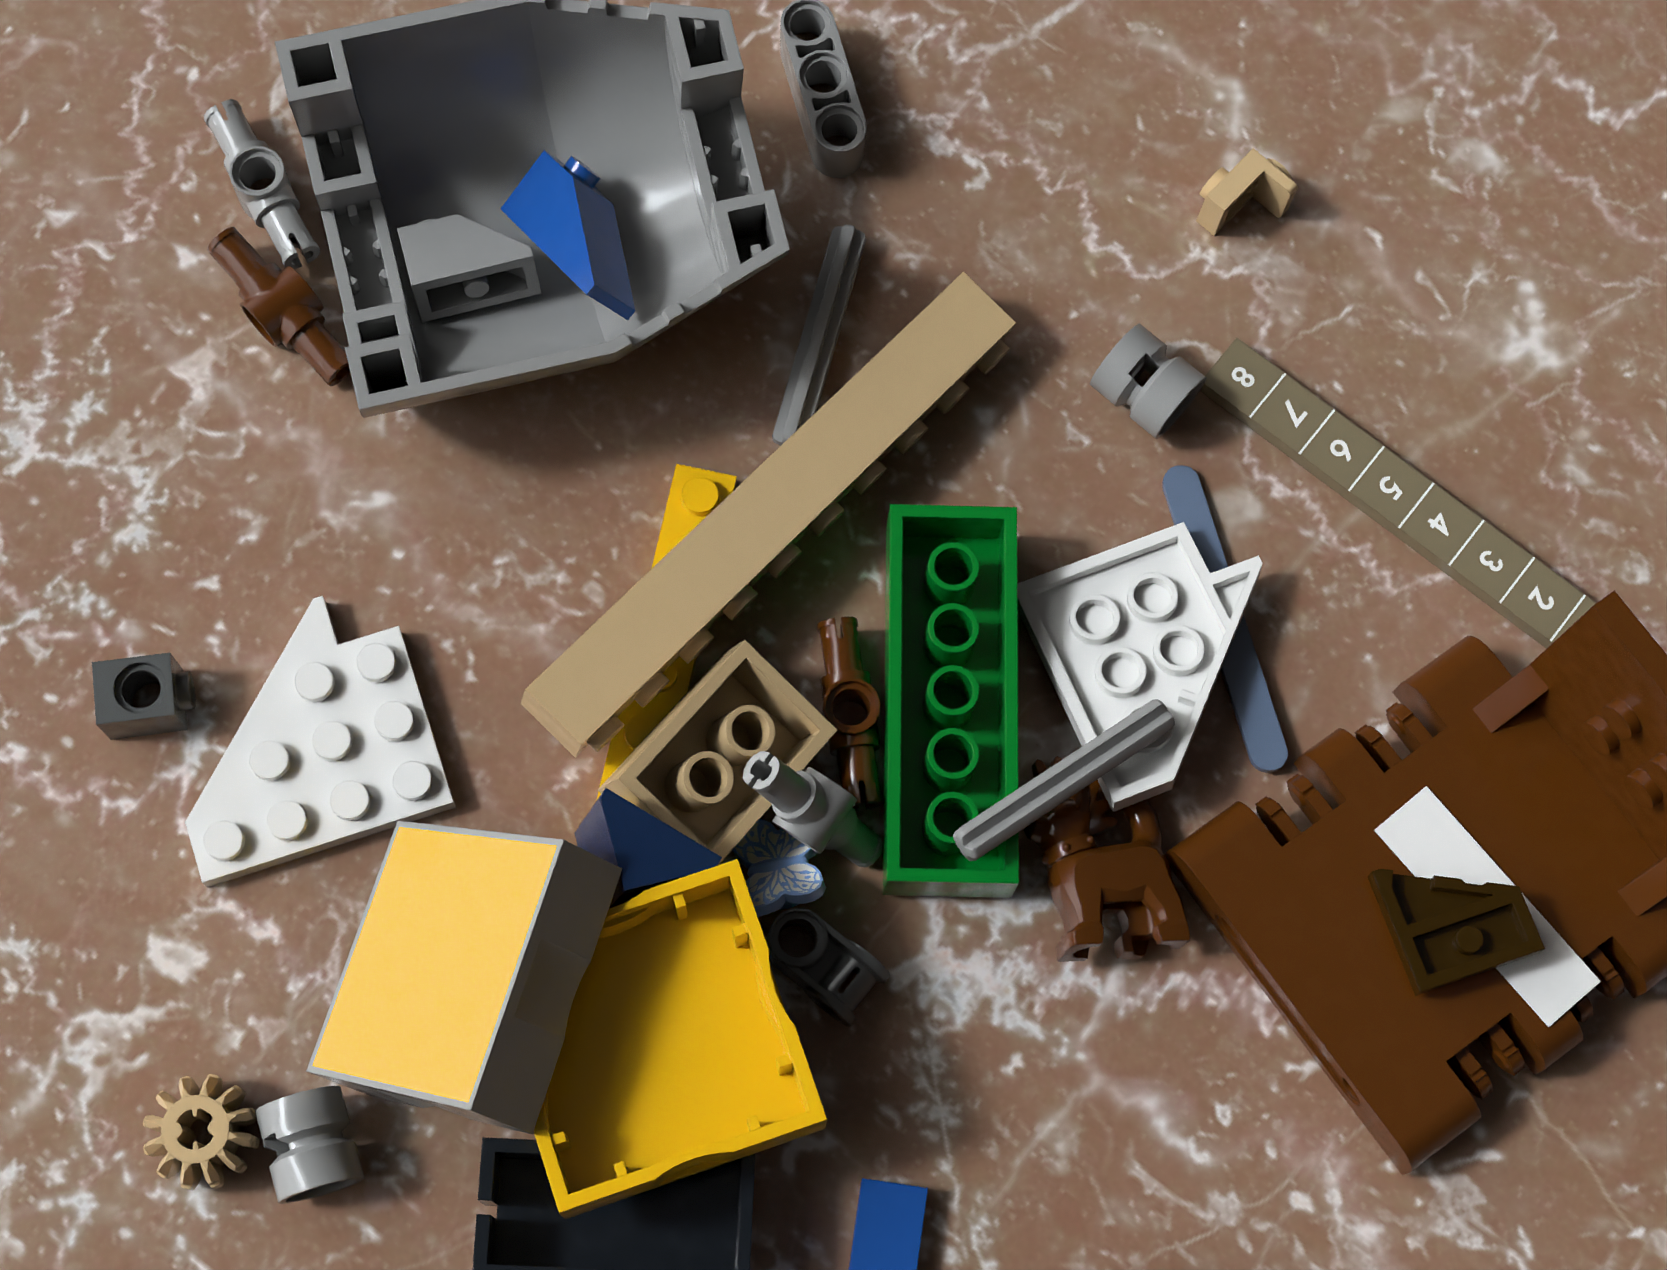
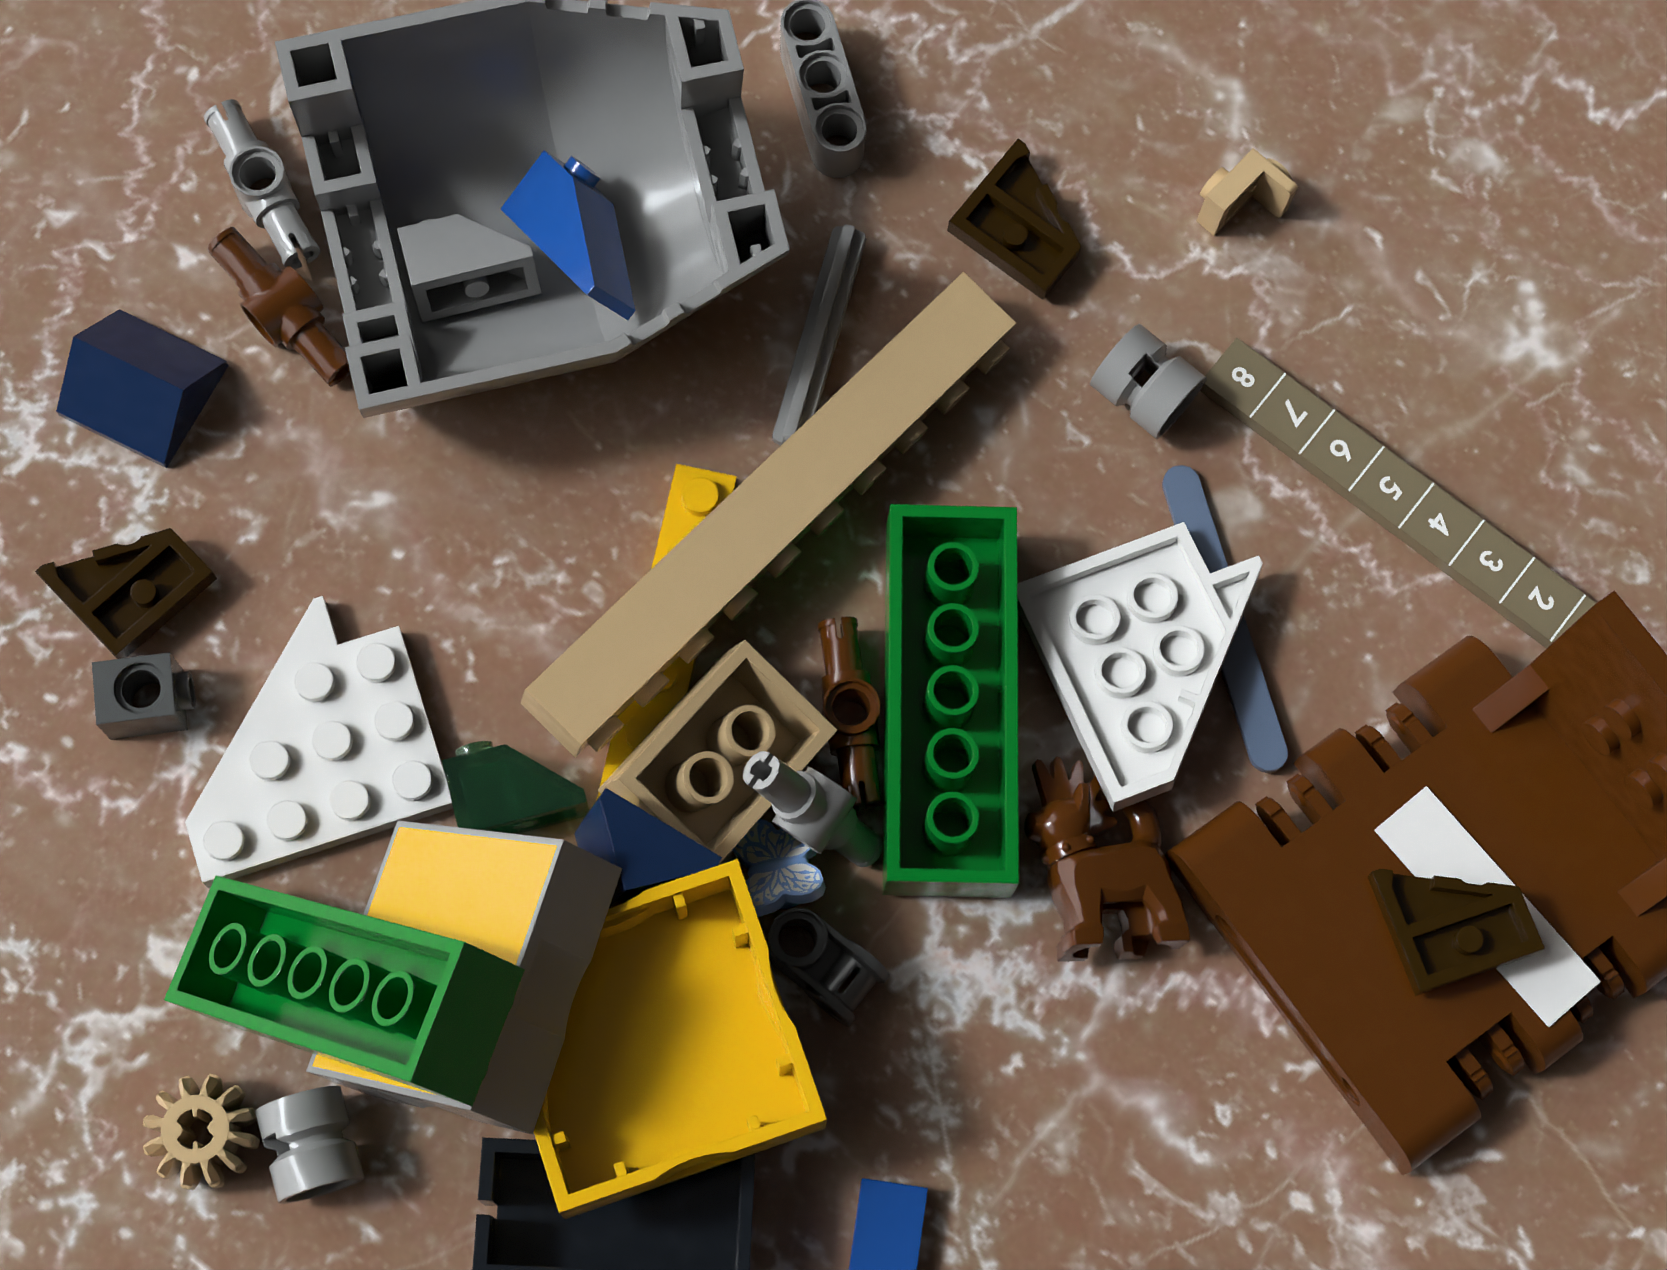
(130, 588): none -> dark brown wing
(137, 385): none -> dark blue slope
(347, 987): none -> green brick
(508, 791): none -> clear green slope
(1017, 224): none -> dark brown wing
(1063, 780): light grey axle -> none

